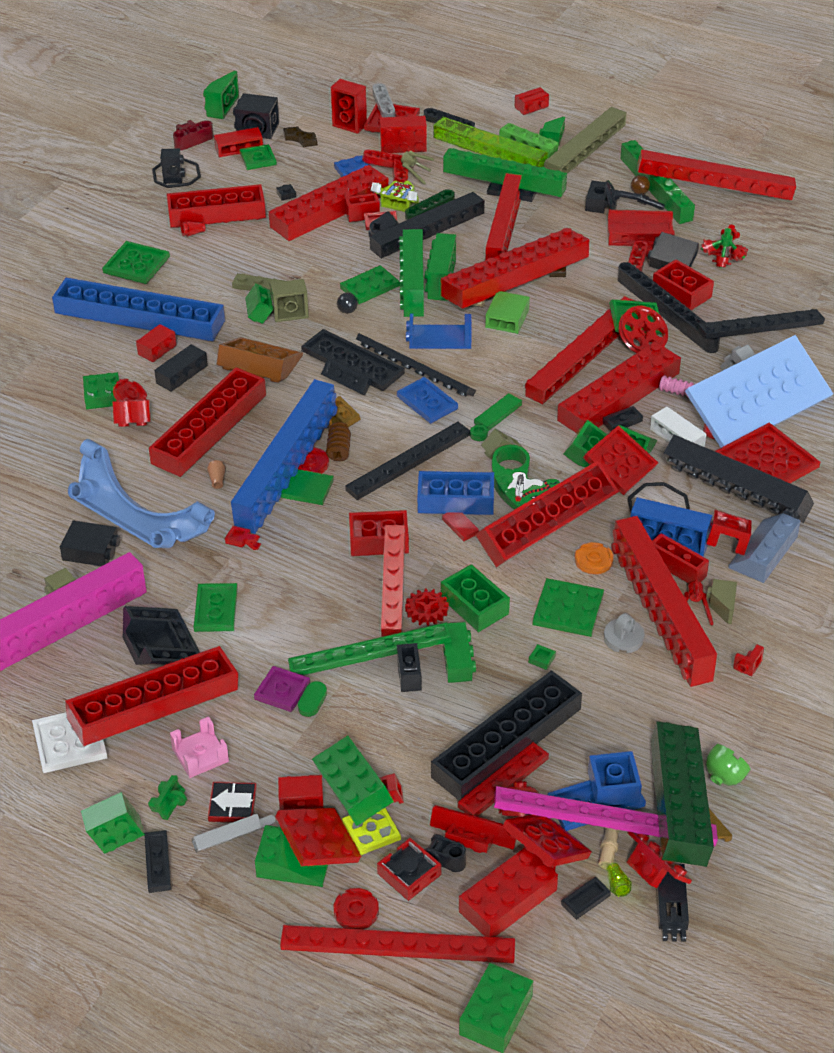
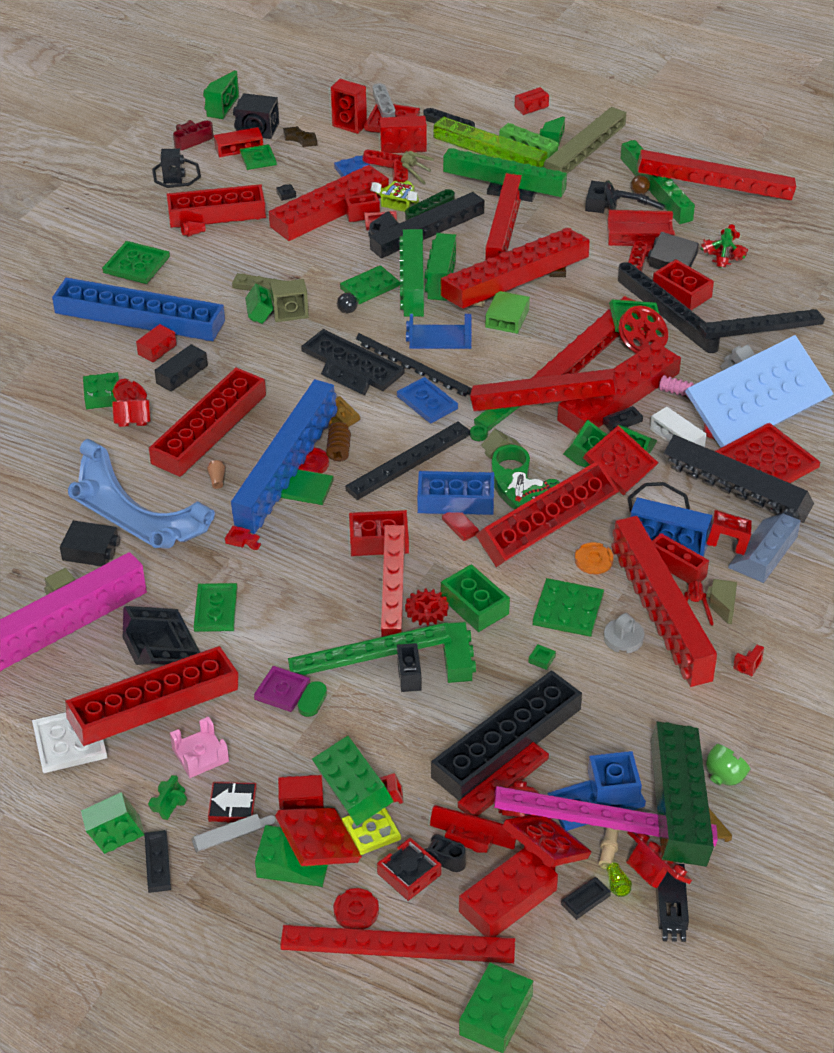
(258, 358): dark orange slope -> none
(544, 390): none -> red brick

